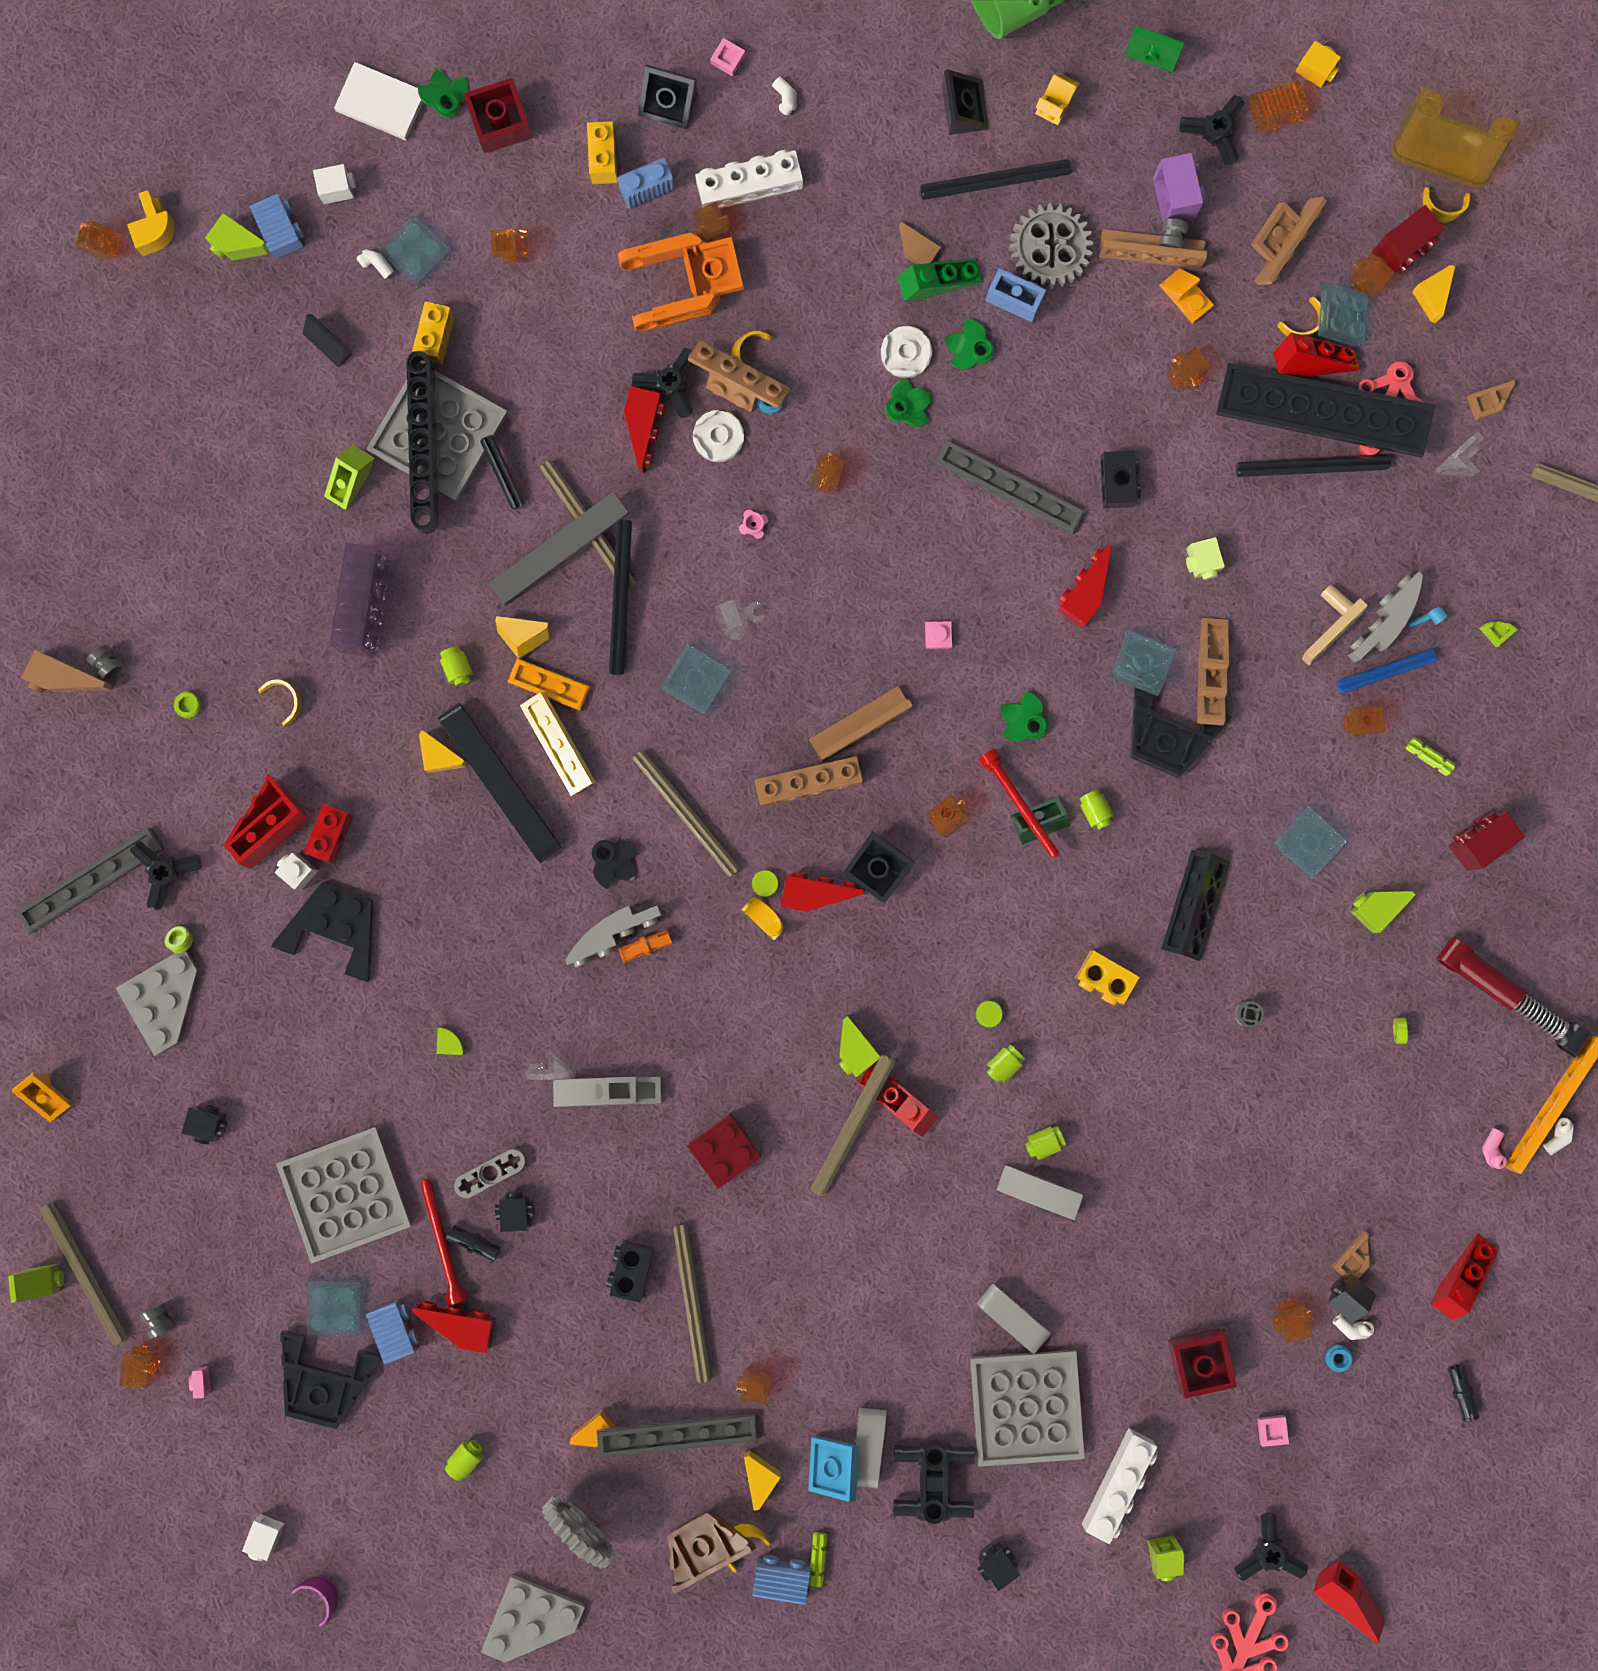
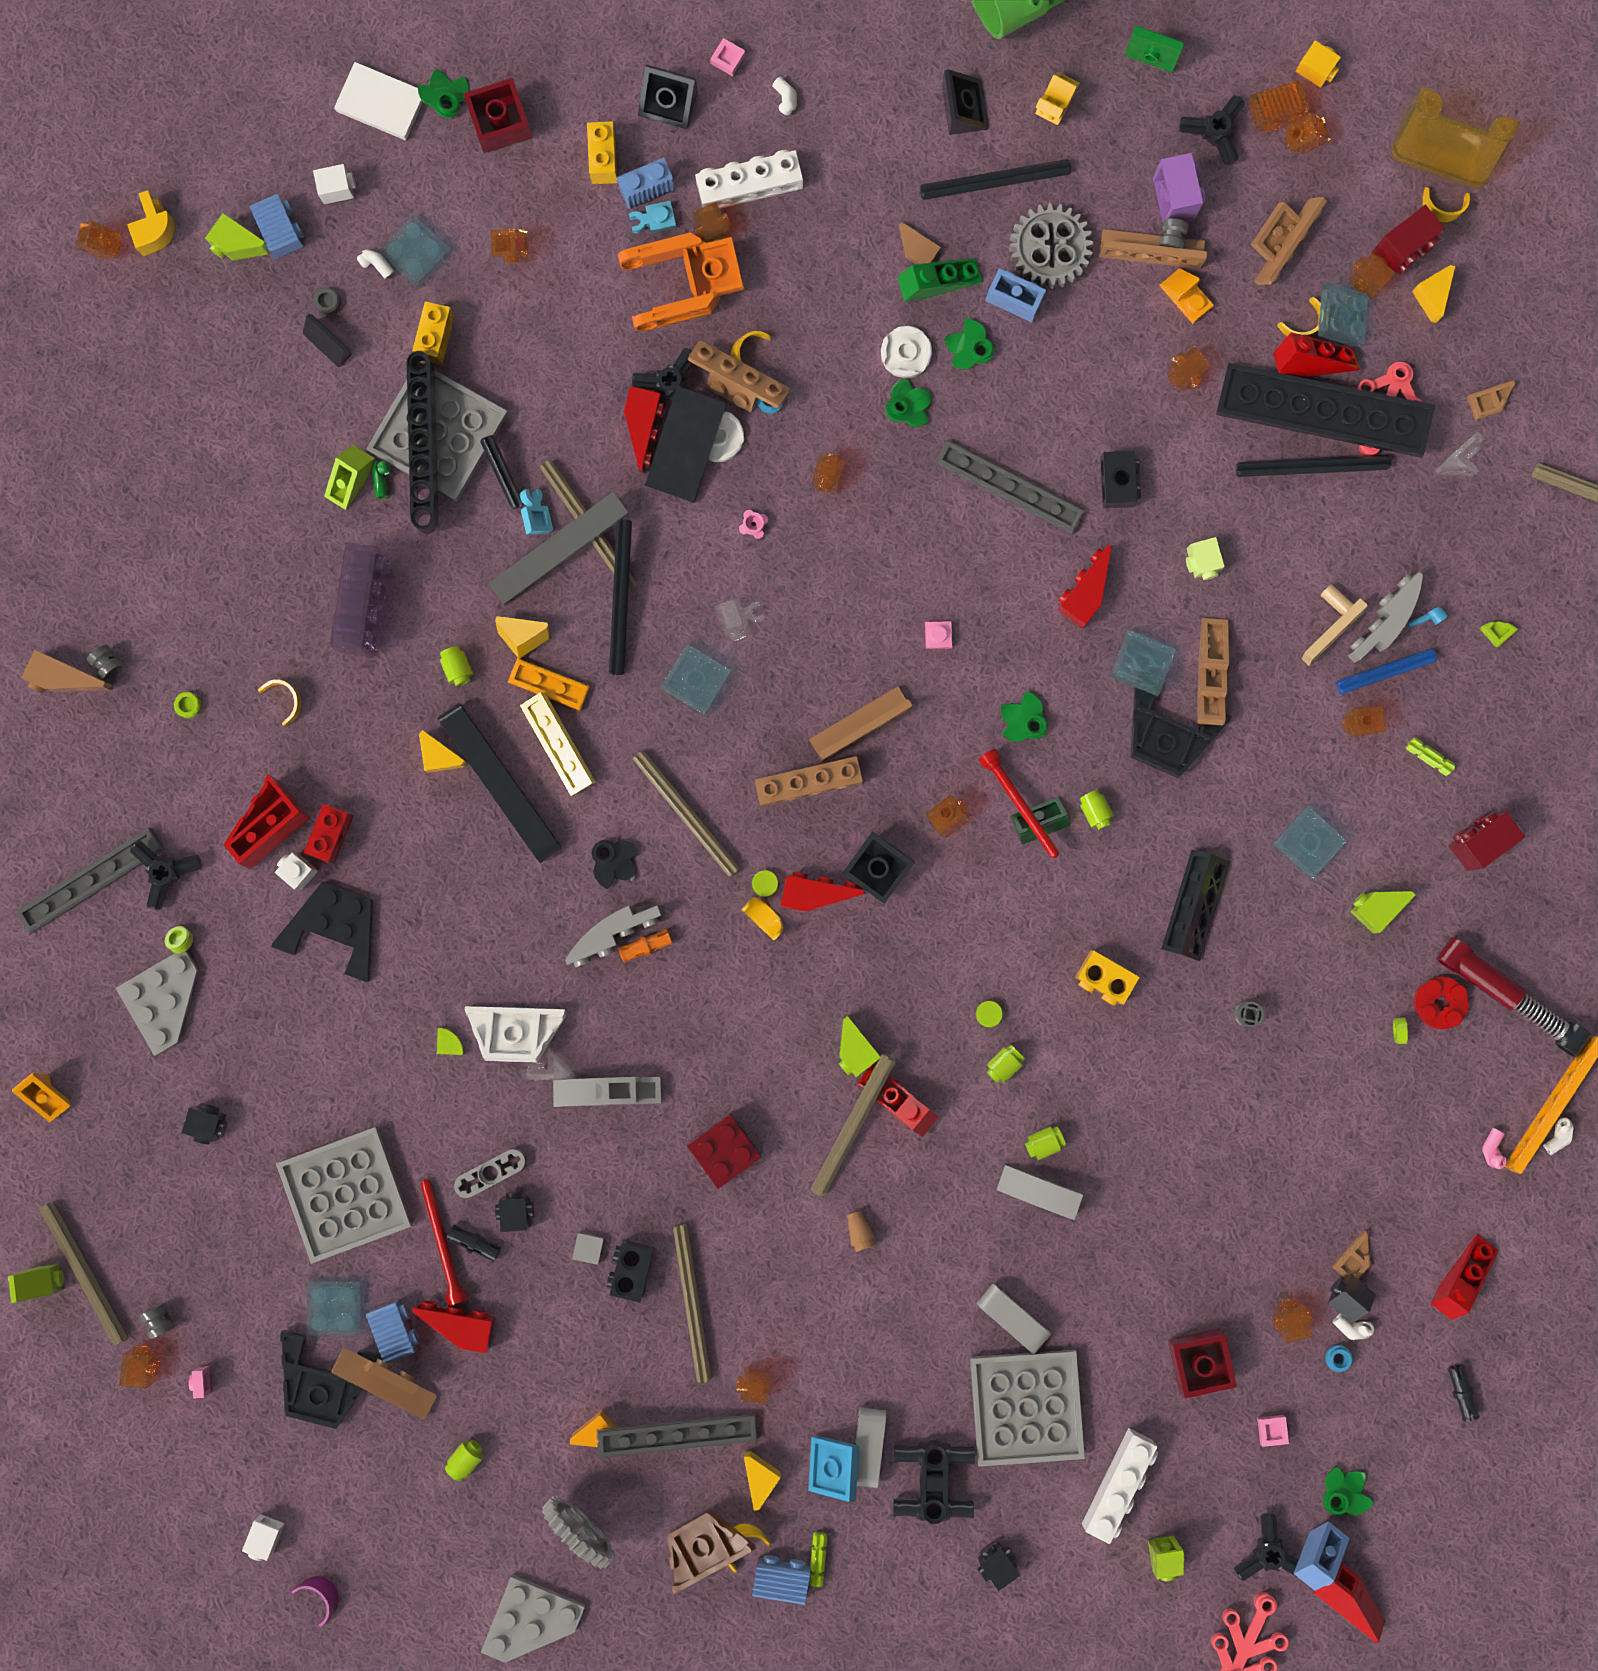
(326, 301): none -> dark grey tile
(379, 473): none -> green arm
(384, 1383): none -> medium nougat bracket
(514, 1032): none -> white wing
(535, 517): none -> medium azure plate
(588, 1248): none -> light grey tile
(658, 218): none -> medium azure plate
(685, 444): none -> black tile
(860, 1232): none -> medium nougat cone
(1306, 134): none -> clear orange brick
(1321, 1556): none -> medium blue brick
(1348, 1489): none -> green plate
(1453, 994): none -> red plate

